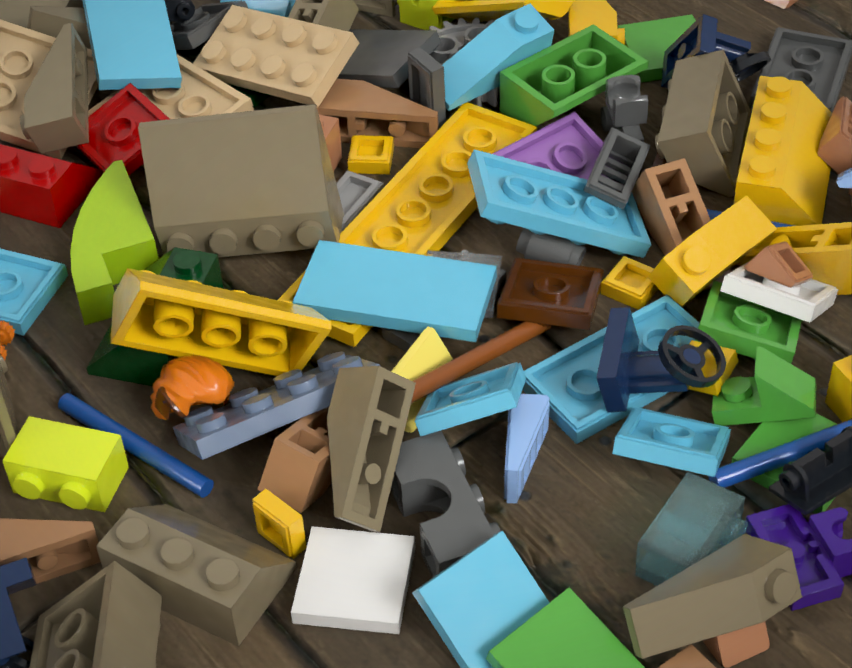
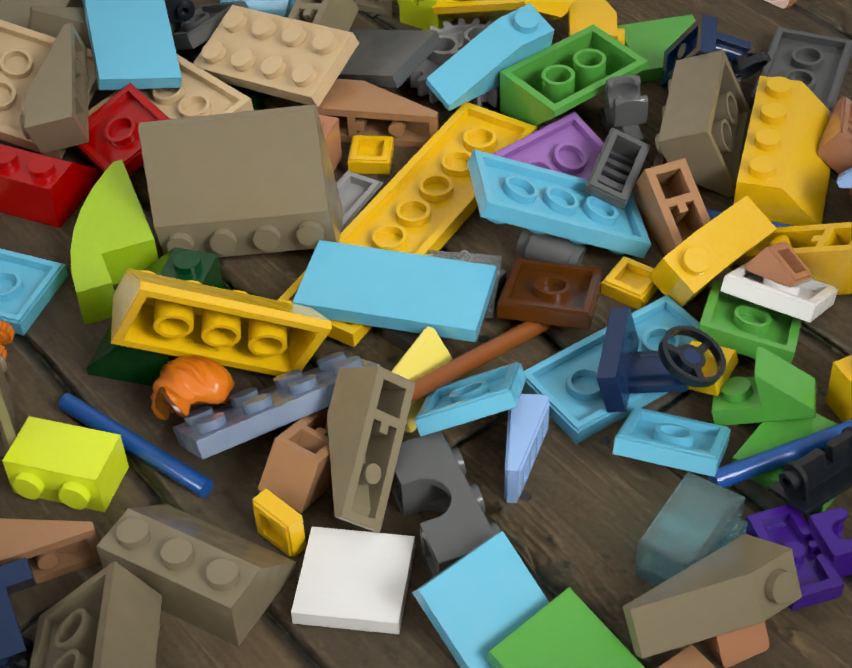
(427, 82): dark grey tile -> none

